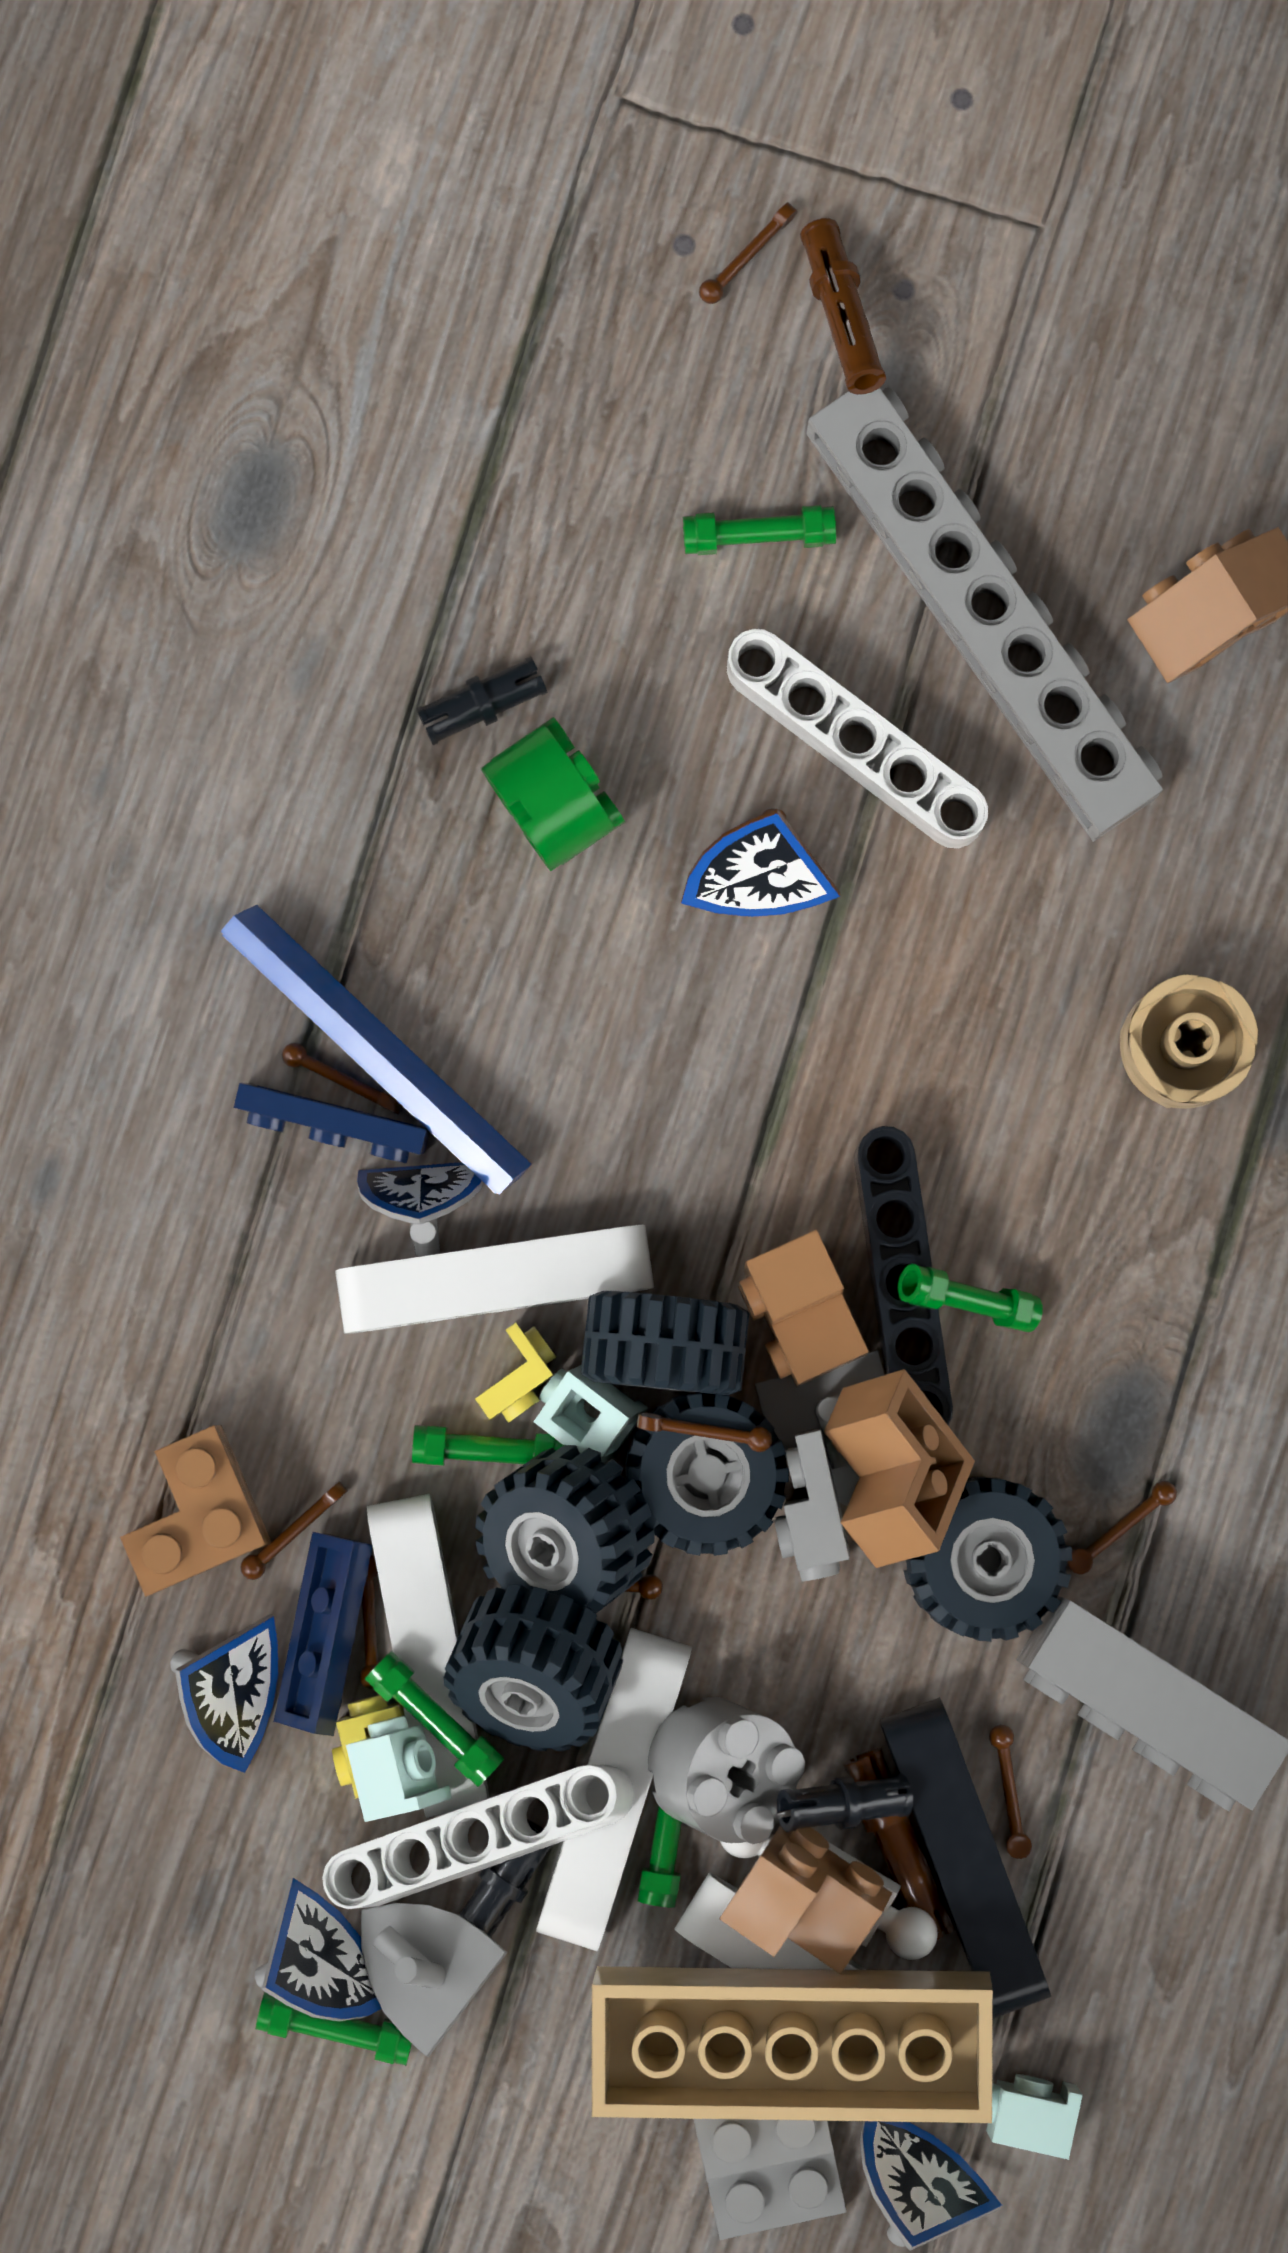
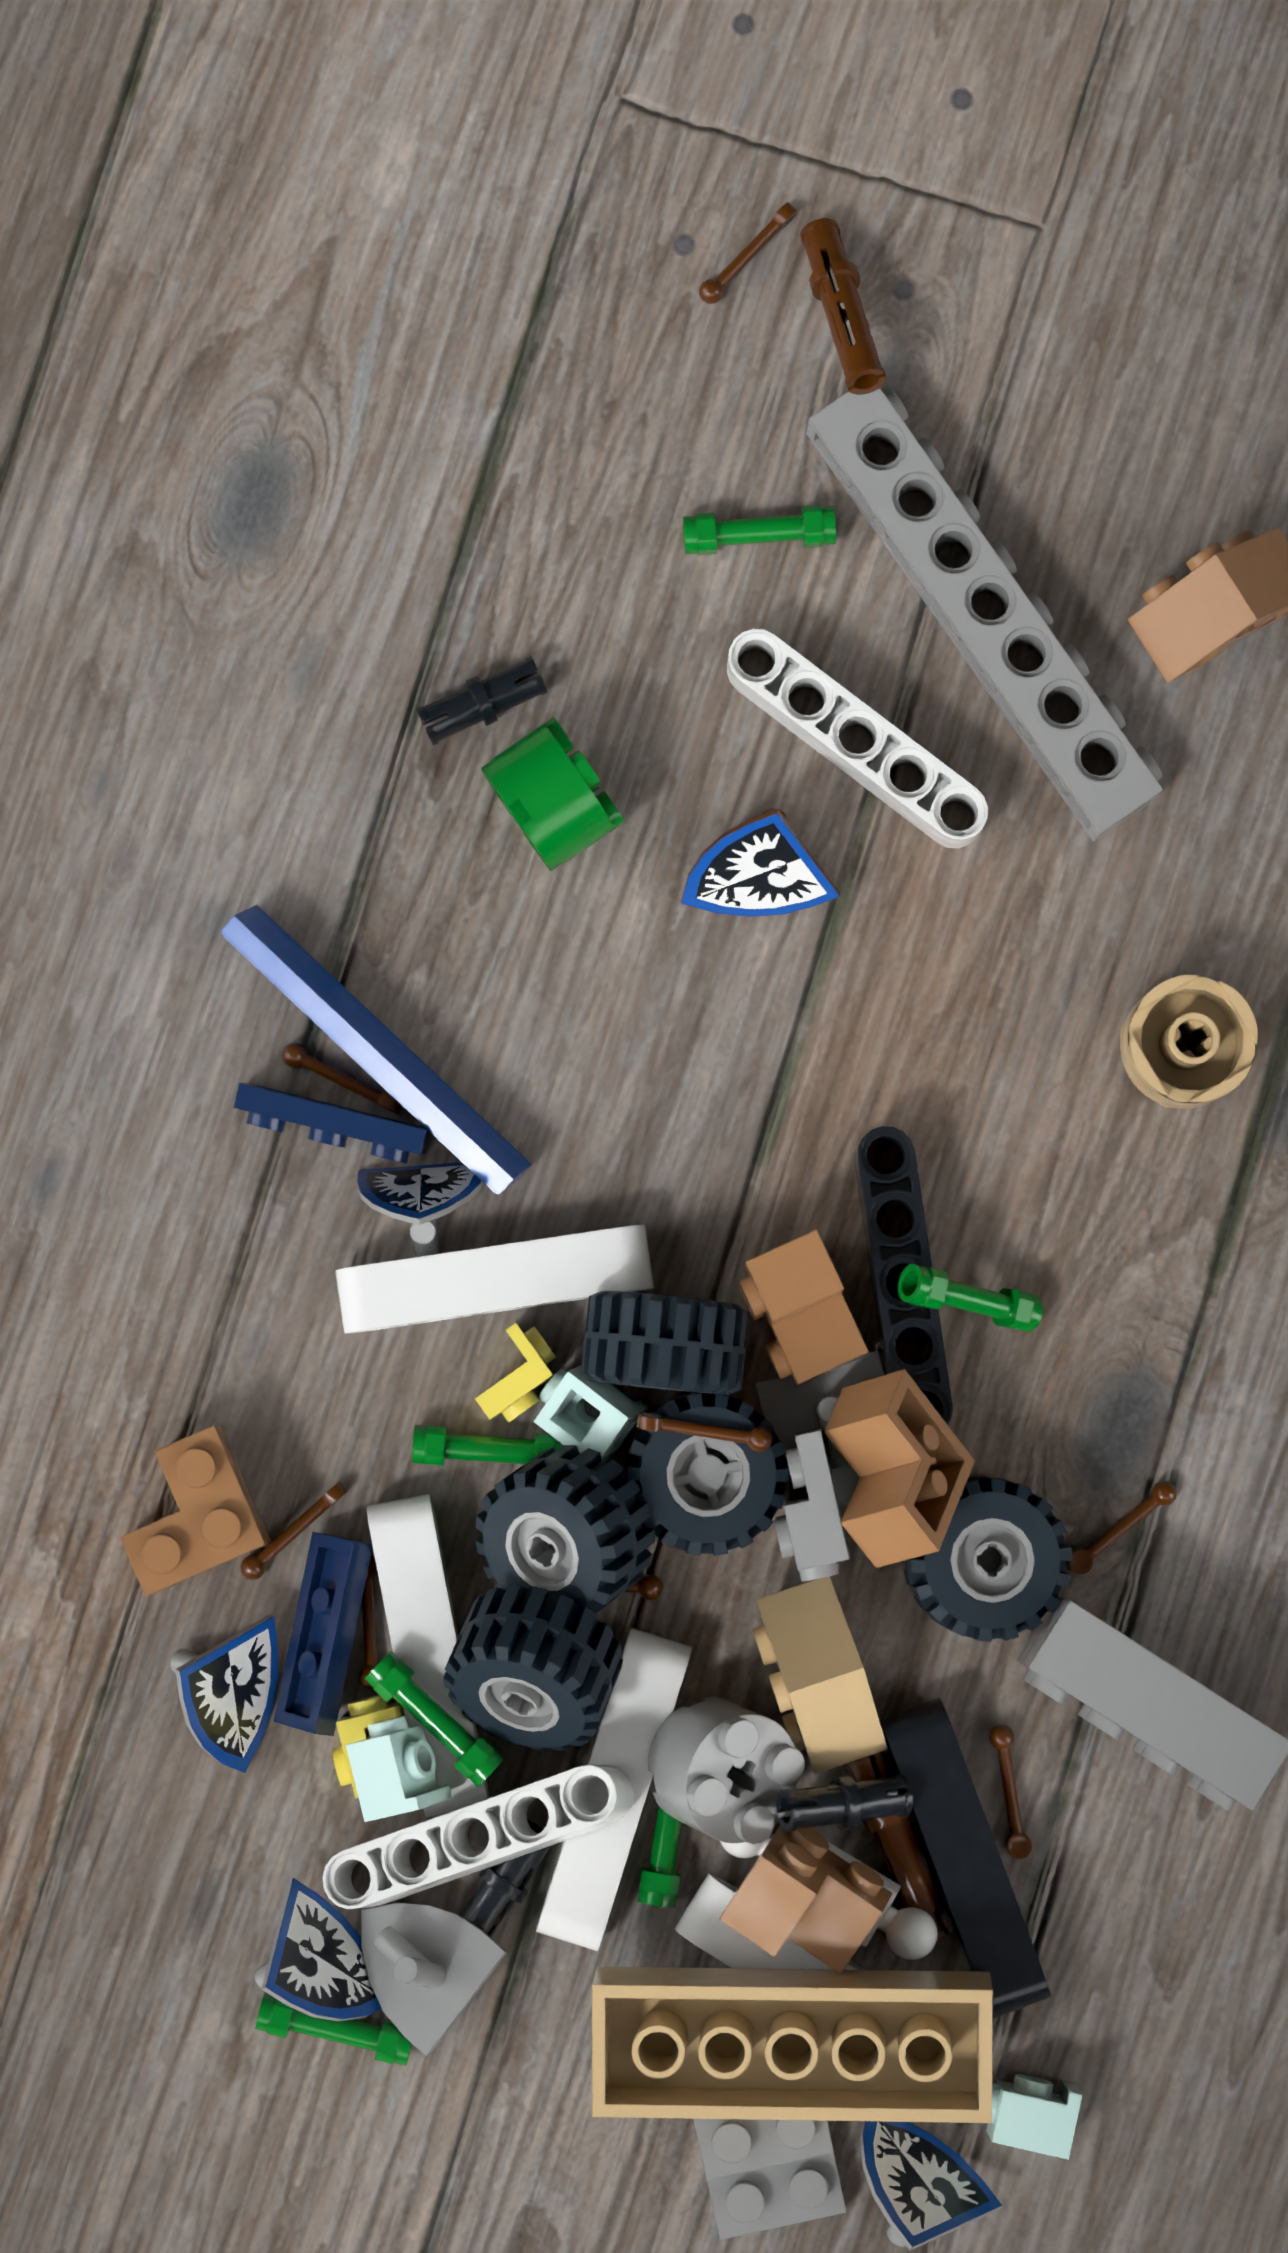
(818, 1675): none -> tan brick

